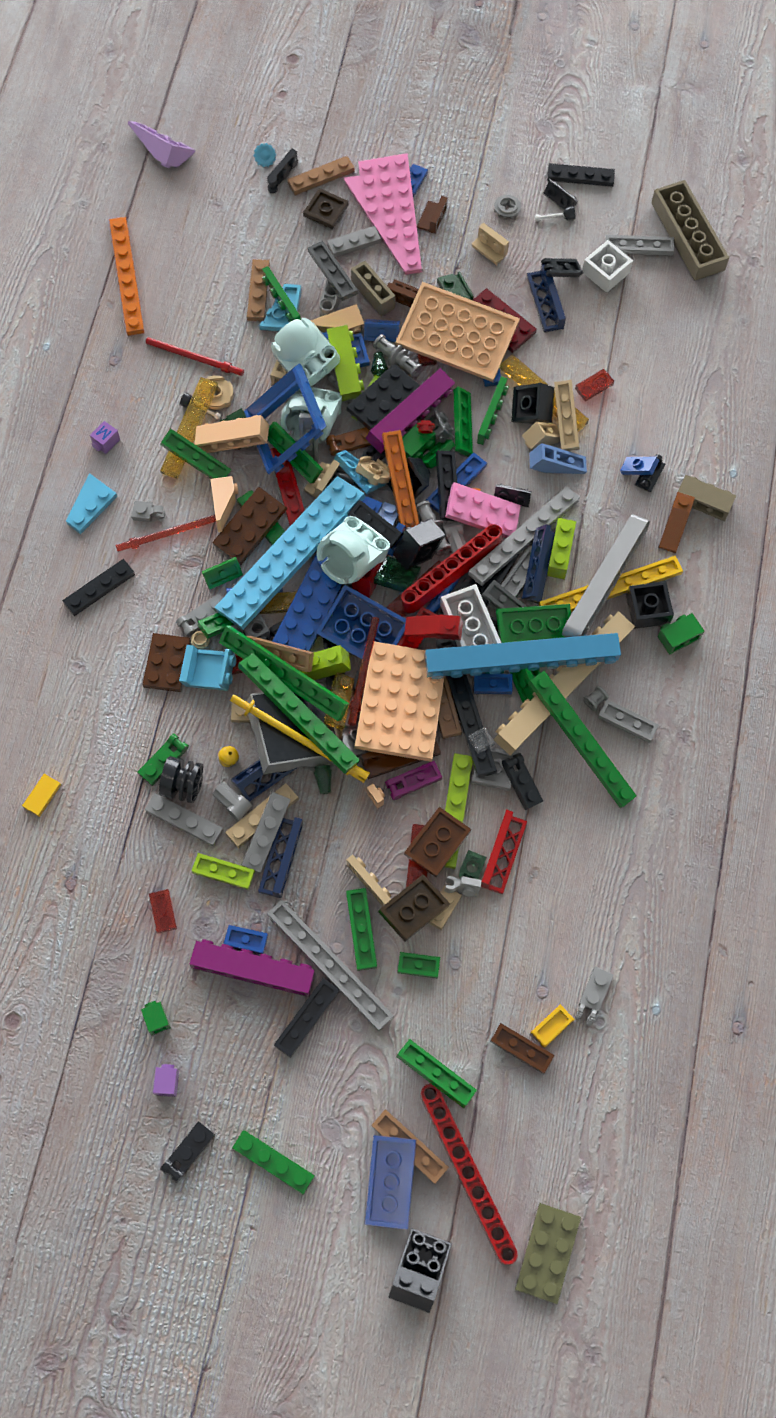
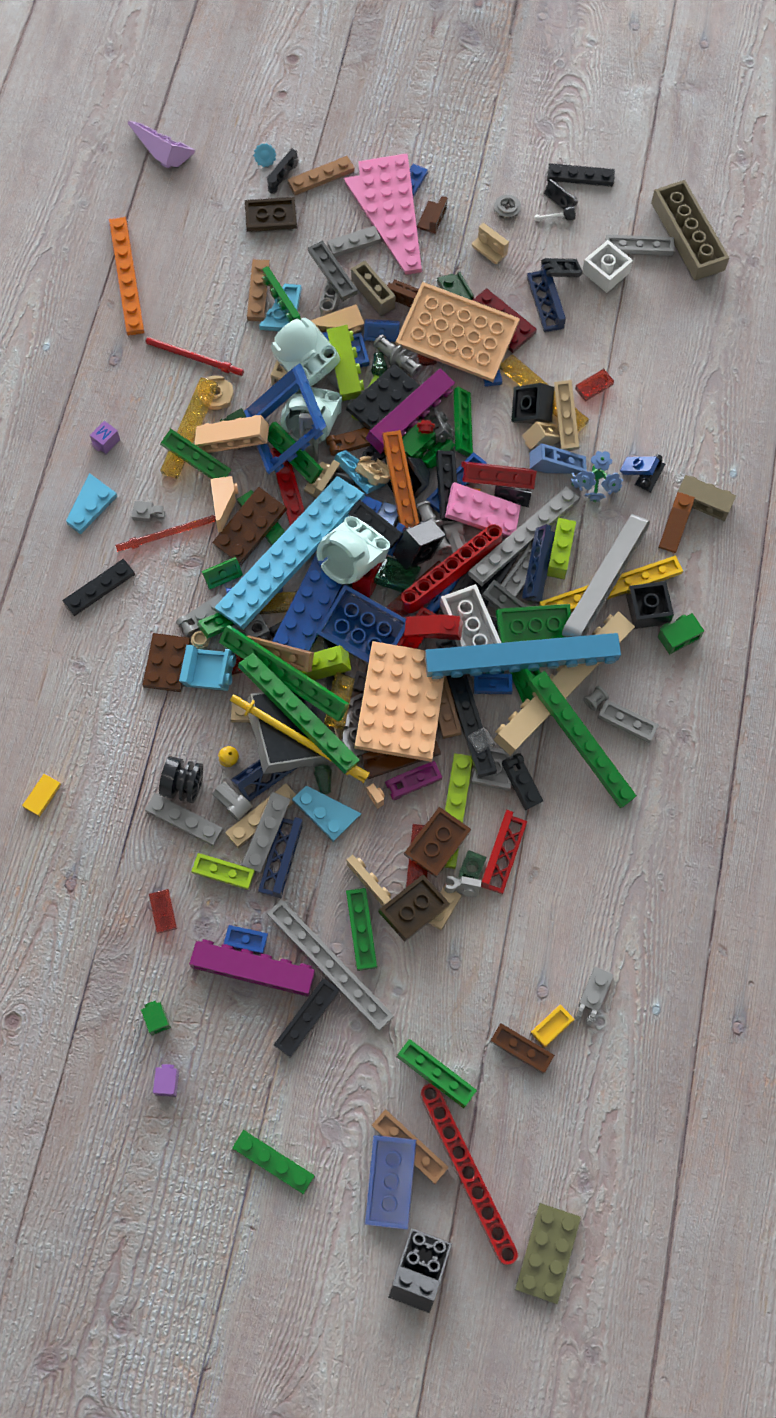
(153, 768): green plate -> none
(185, 400): black hinge -> none
(188, 1151): black plate -> none
(270, 214): none -> dark brown plate
(325, 208): dark brown plate -> none
(325, 812): none -> medium azure wing
(355, 704): clear red bar -> none
(418, 965): green plate -> none
(491, 416): green plate -> none
(498, 475): none -> red fence
(611, 483): none -> medium blue plant

